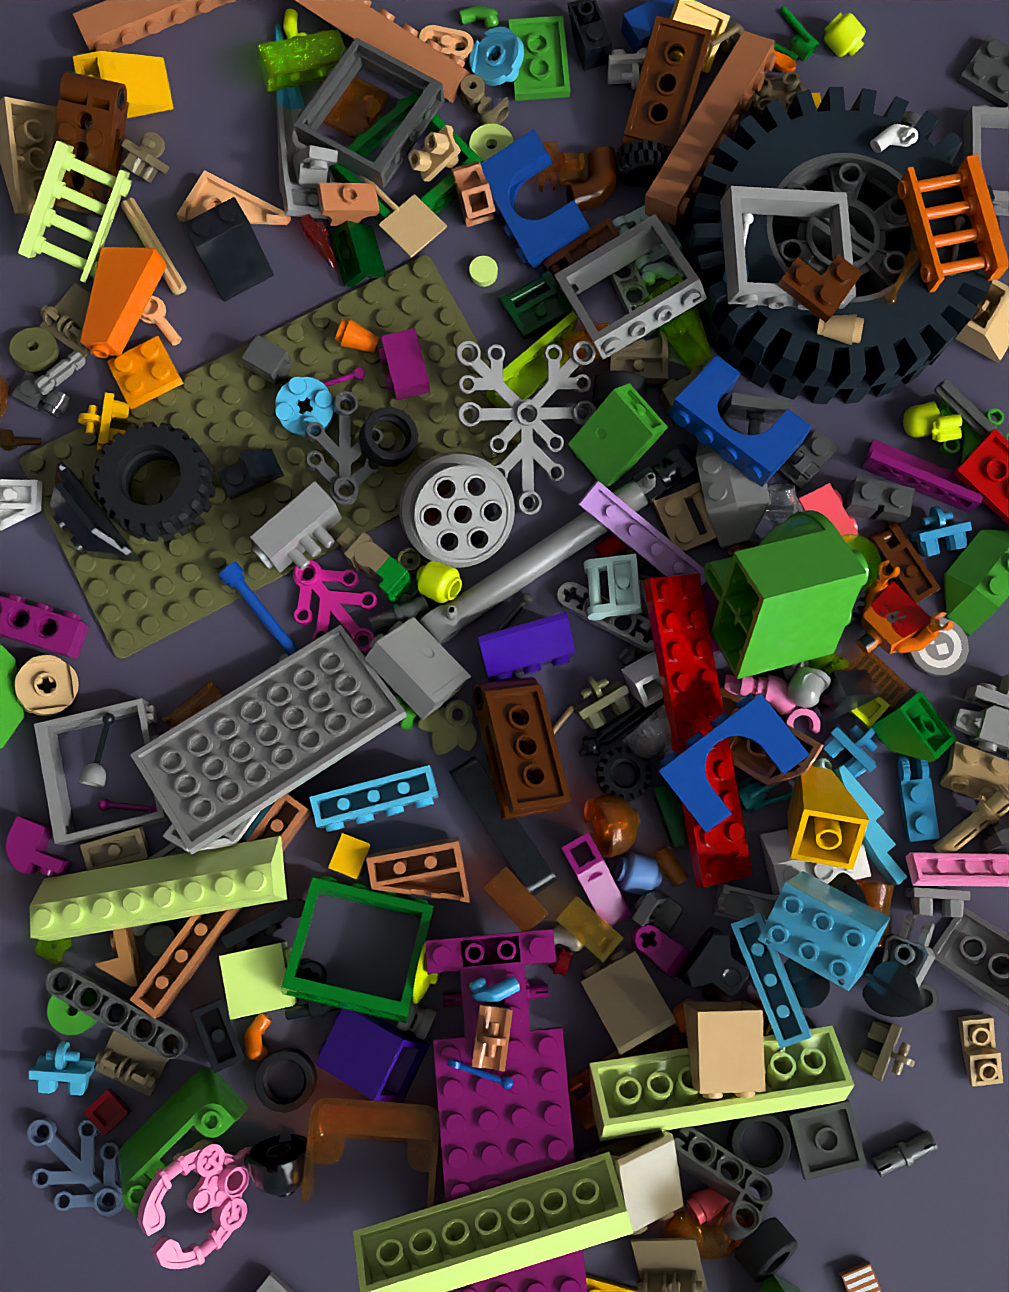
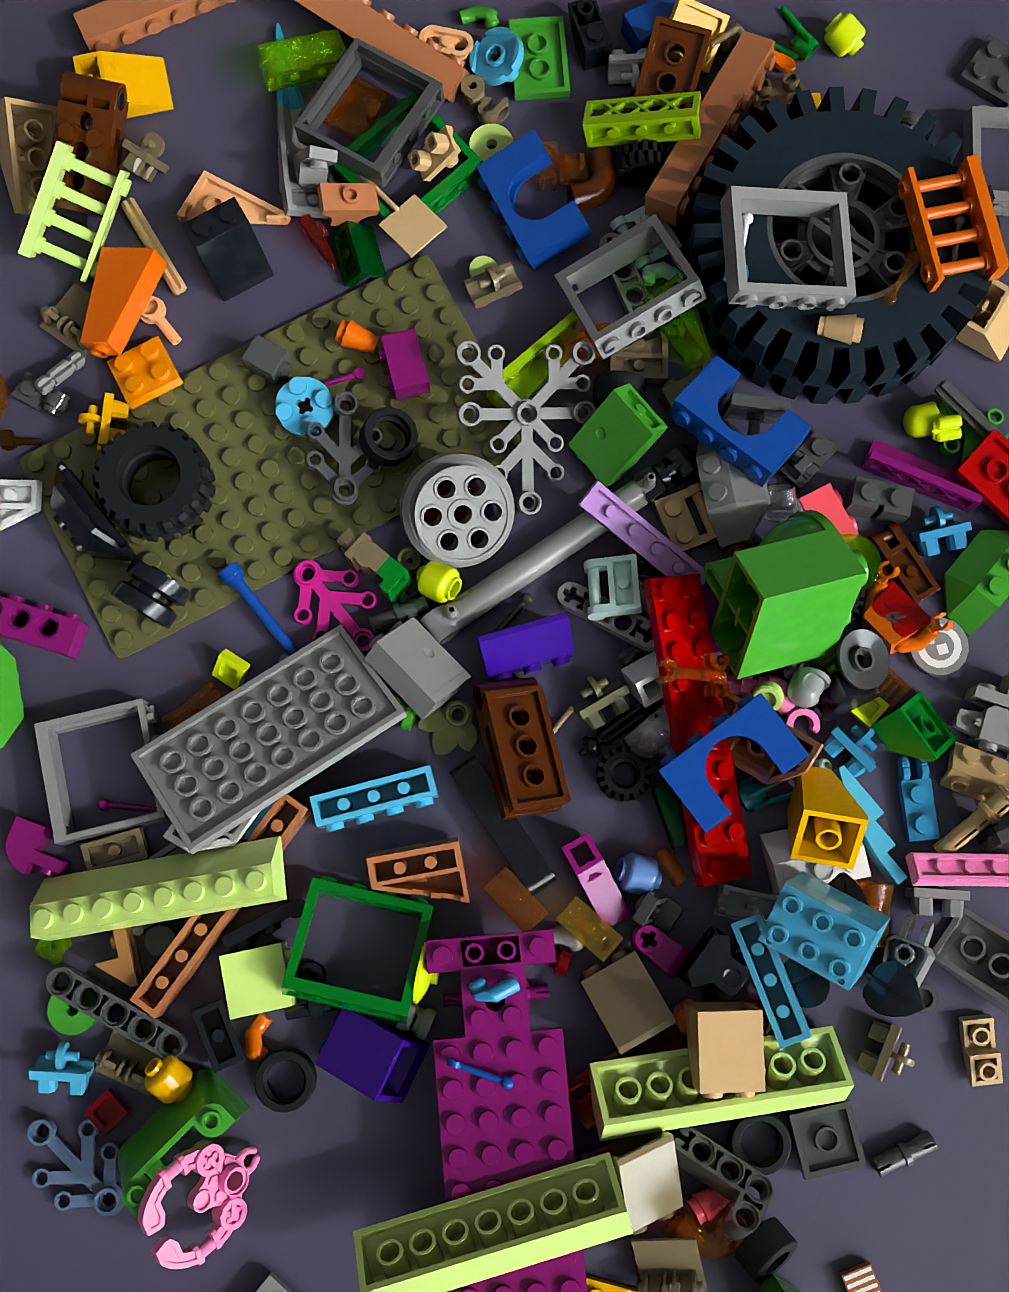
(36, 360): olive piece -> none
(57, 672): tan plate -> none
(94, 773): hinge -> none
(150, 594): none -> black wheel
(168, 1079): none -> yellow head
(230, 669): none -> neon yellow plate
(250, 473): black slope -> none
(277, 1165): black cylinder -> none
(290, 24): neon yellow arm -> none
(297, 530): light grey piece -> none
(349, 856): yellow panel -> none
(371, 1120): clear orange windscreen -> none
(473, 193): nougat brick -> none
(492, 285): none -> dark tan hips
(492, 1037): nougat hips -> none
(540, 311): dark green plate -> none
(582, 246): reddish brown plate -> none
(612, 547): red piece -> none
(613, 824): clear orange cylinder -> none
(661, 125): none -> lime fence
(713, 673): none -> clear orange bar
(772, 692): none -> yellowish green tile
(819, 292): reddish brown plate -> none
(872, 659): none -> dark grey dish
(894, 135): white arm -> none

